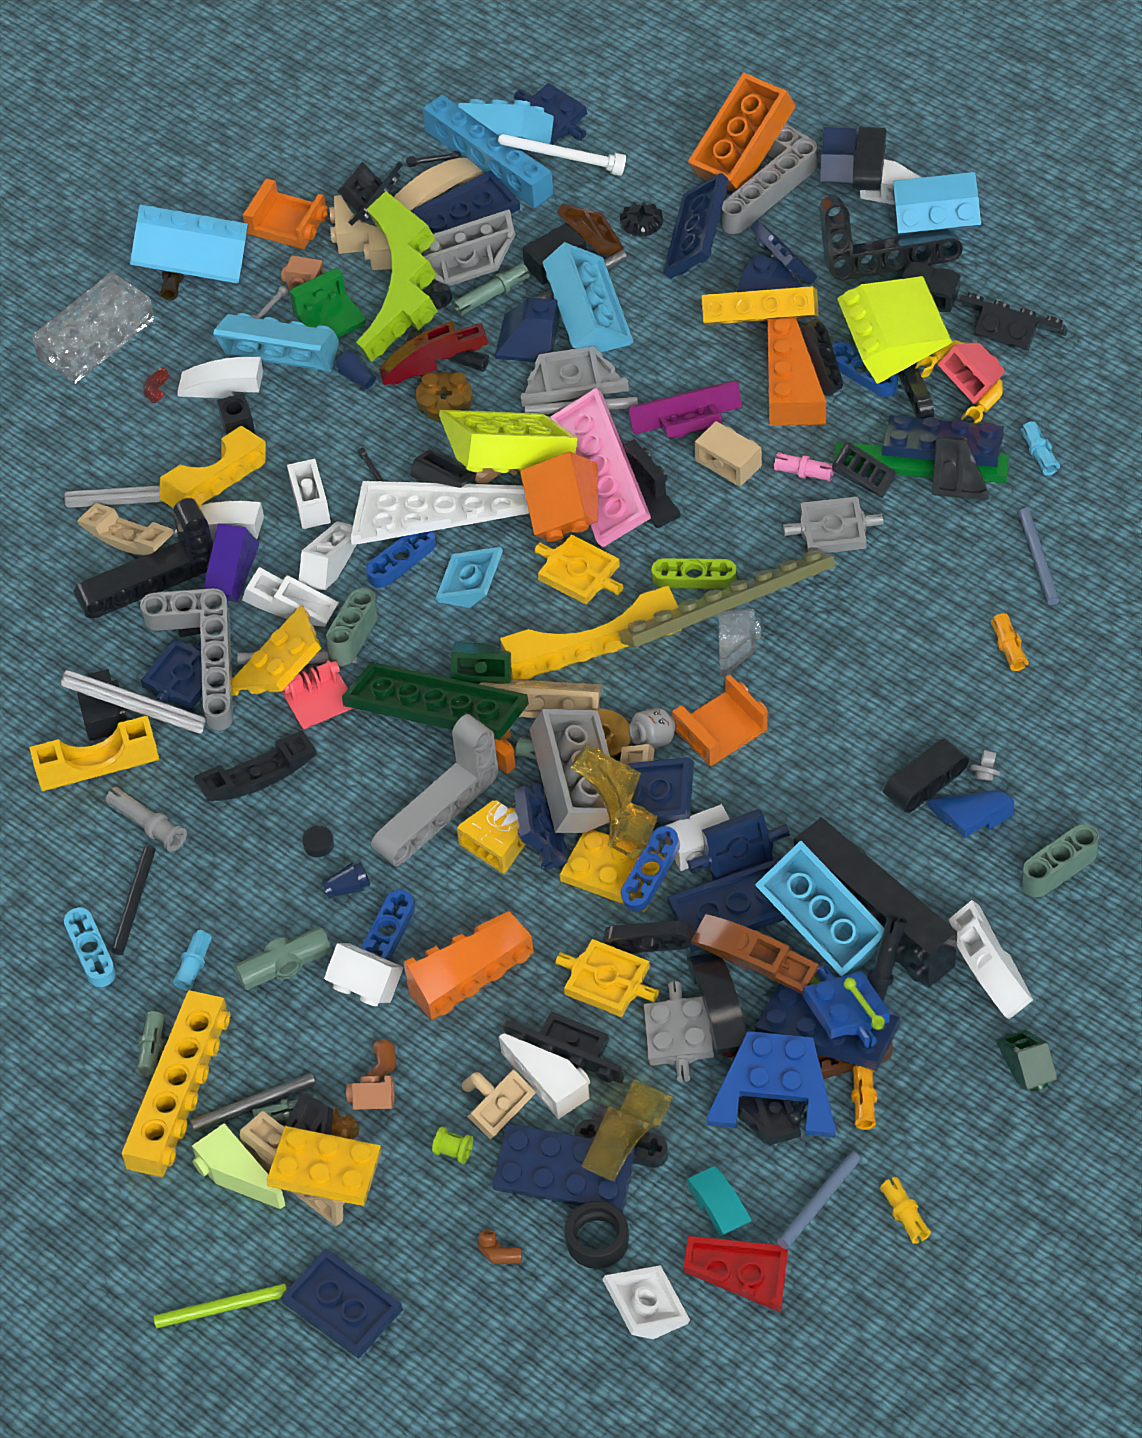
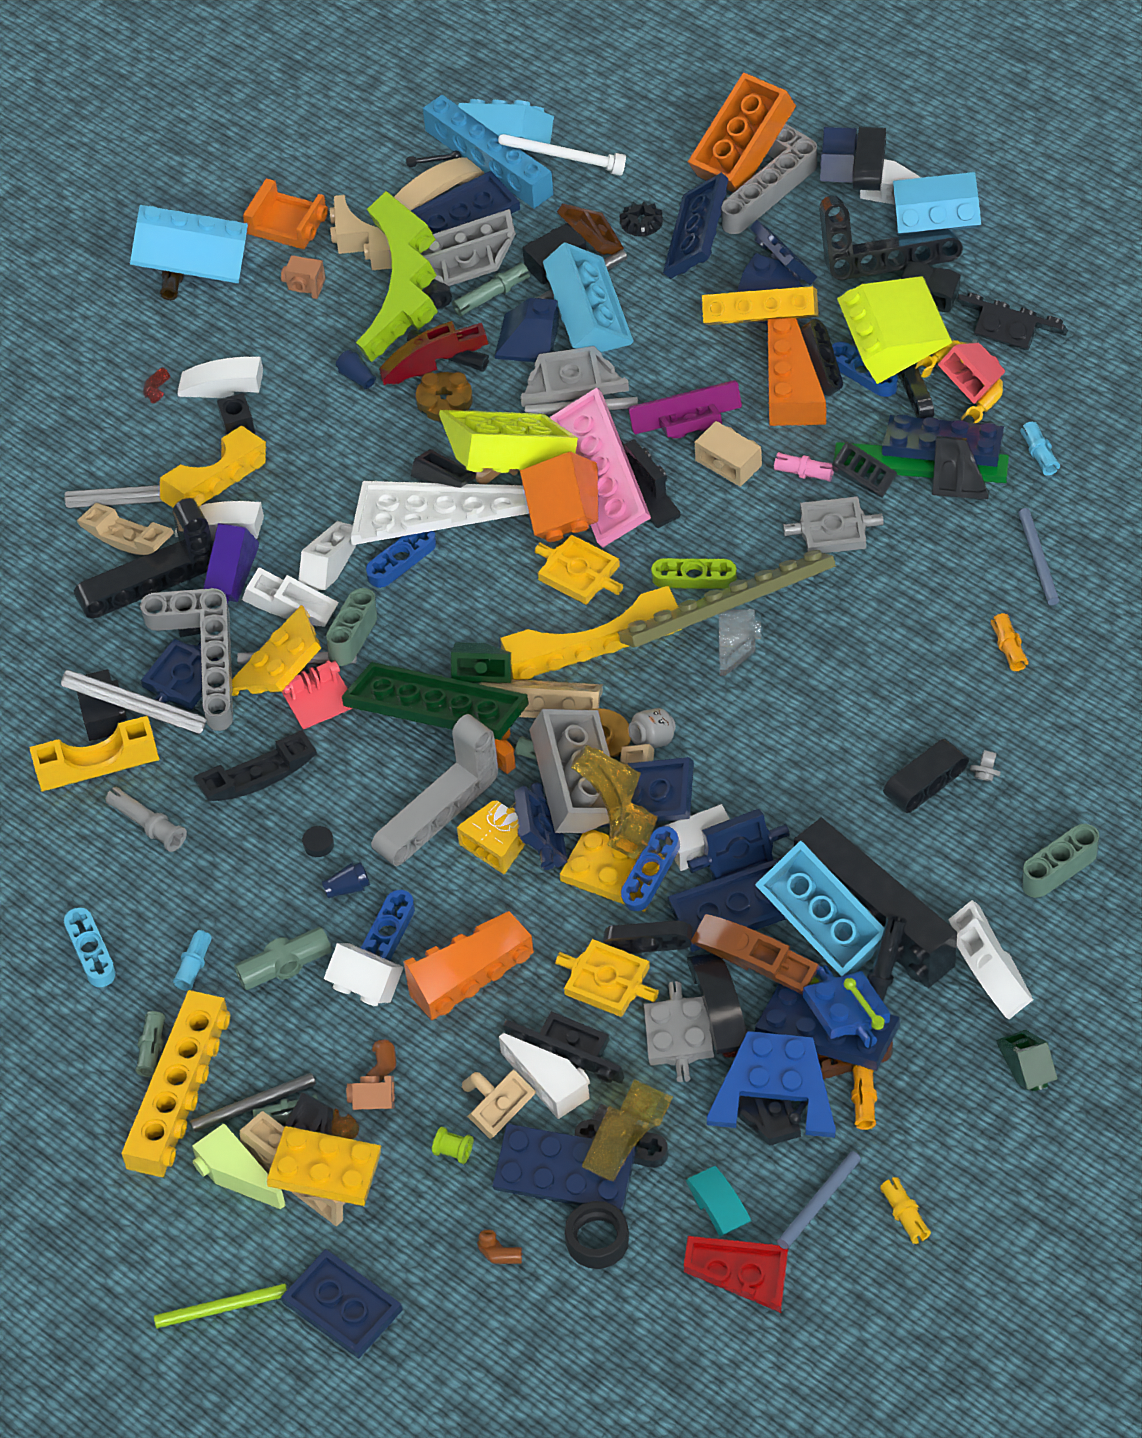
(93, 327): clear brick -> none
(133, 900): black bar -> none
(277, 341): medium azure slope -> none
(282, 291): light grey hinge -> none
(308, 493): white brick -> none
(326, 304): green bracket -> none
(363, 455): black hinge -> none
(364, 188): black bracket -> none
(468, 577): medium azure slope -> none
(565, 109): dark blue plate -> none
(646, 1301): white slope -> none
(722, 723): orange panel -> none
(973, 810): blue slope -> none

